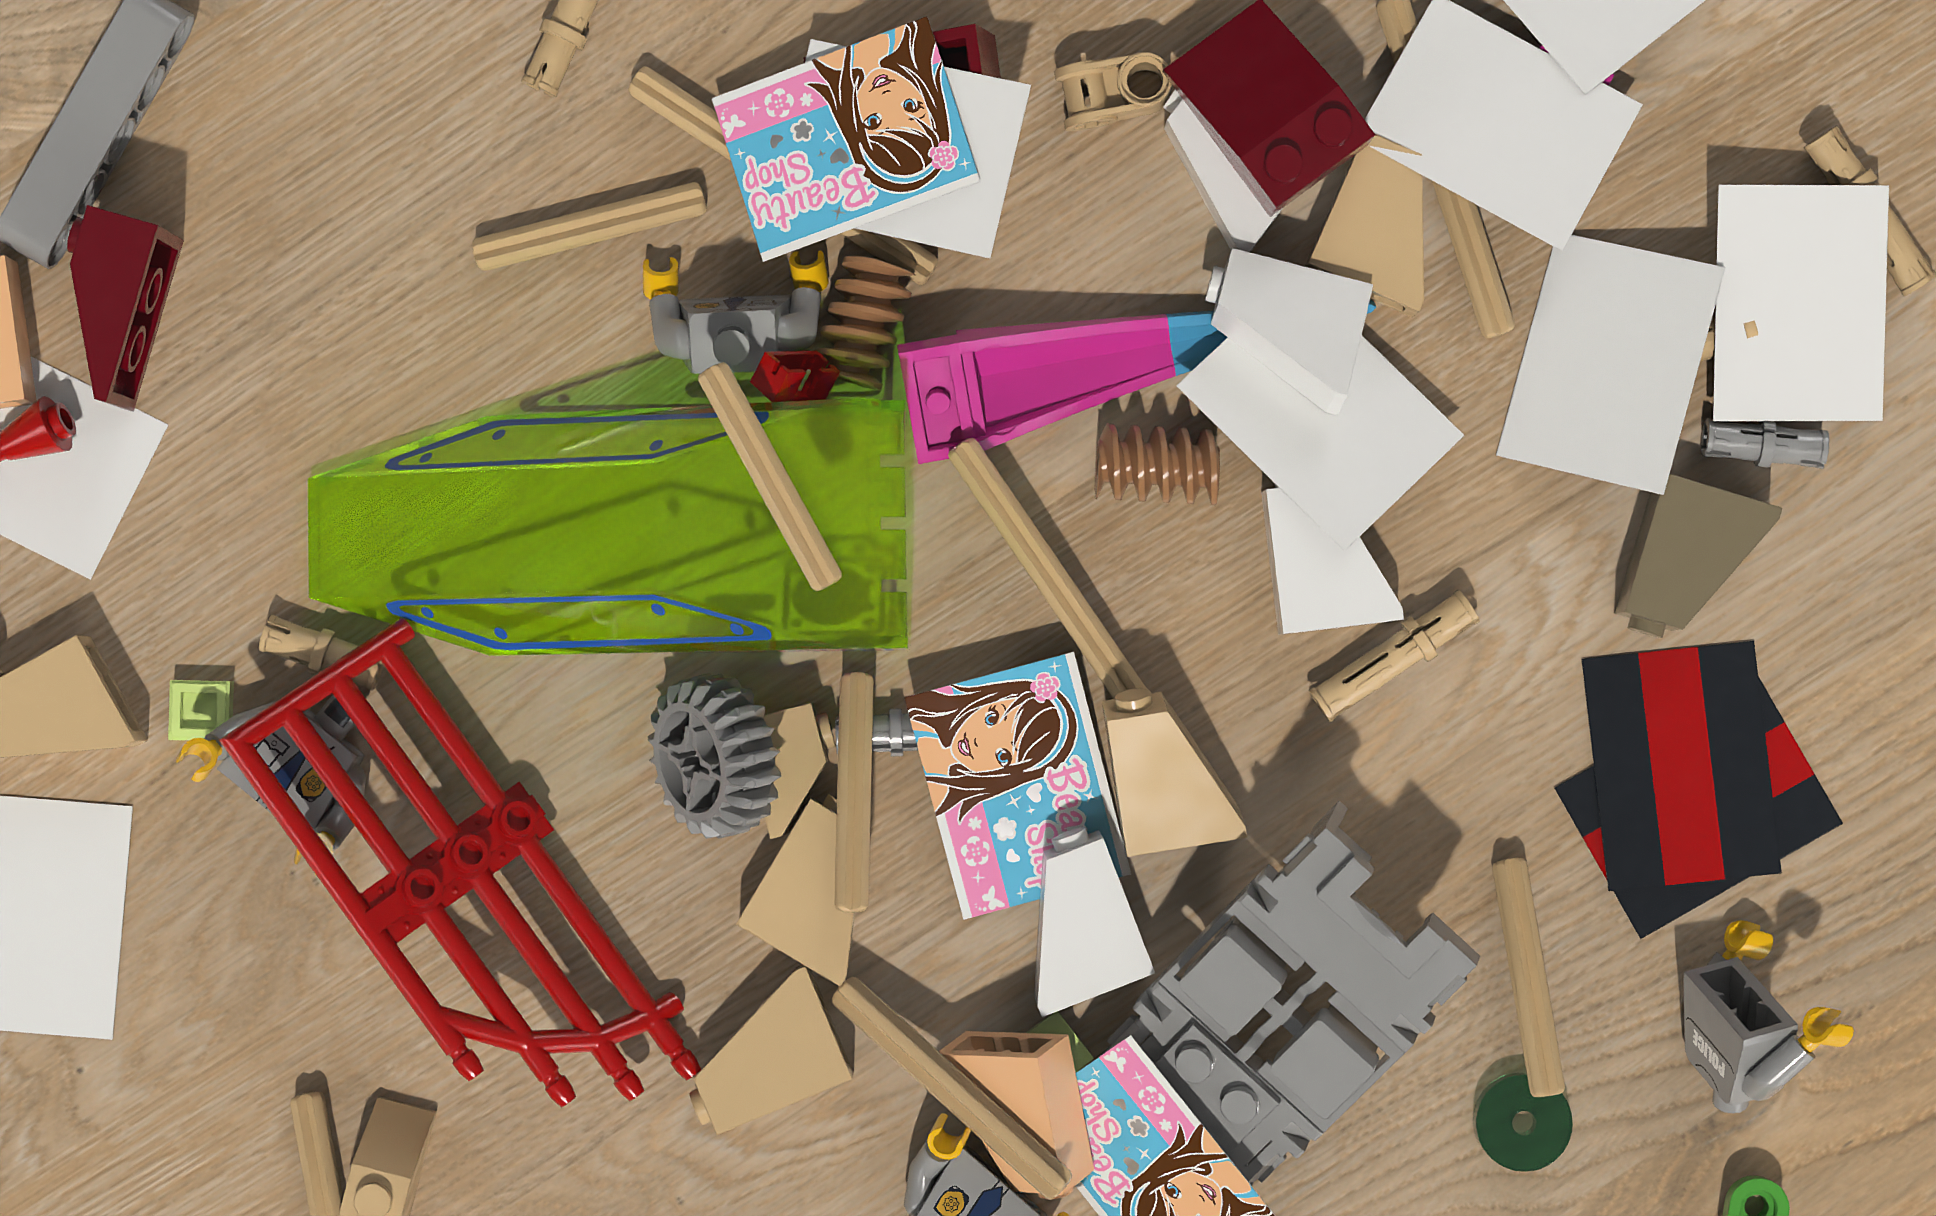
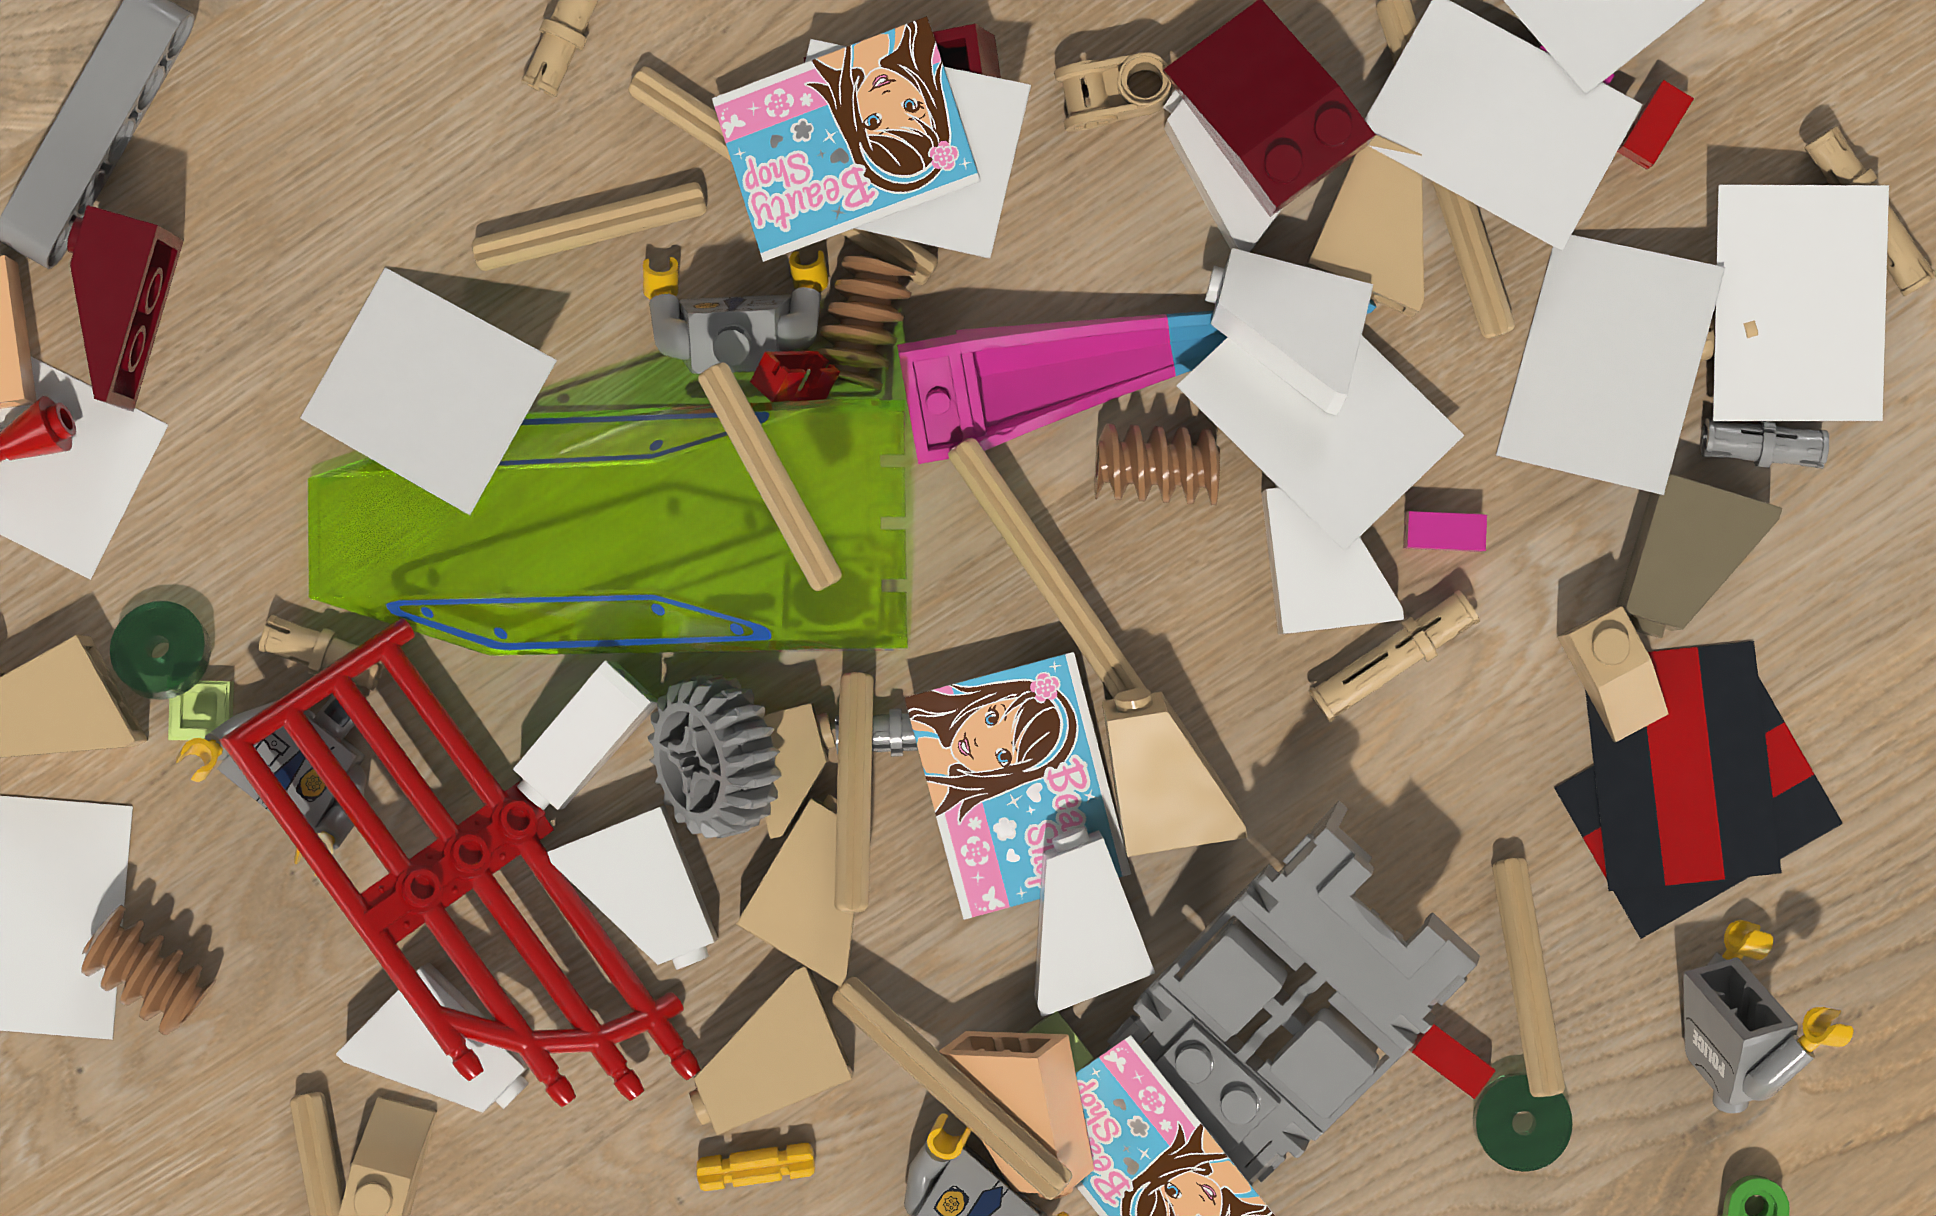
(144, 972): none -> medium nougat piece
(145, 629): none -> clear green piece
(403, 1050): none -> white slope
(428, 390): none -> white sticker
(584, 736): none -> white slope
(642, 886): none -> white slope
(755, 1166): none -> yellow axle
(1445, 531): none -> dark pink piece
(1452, 1060): none -> red piece
(1615, 672): none -> tan slope
(1655, 124): none -> red piece

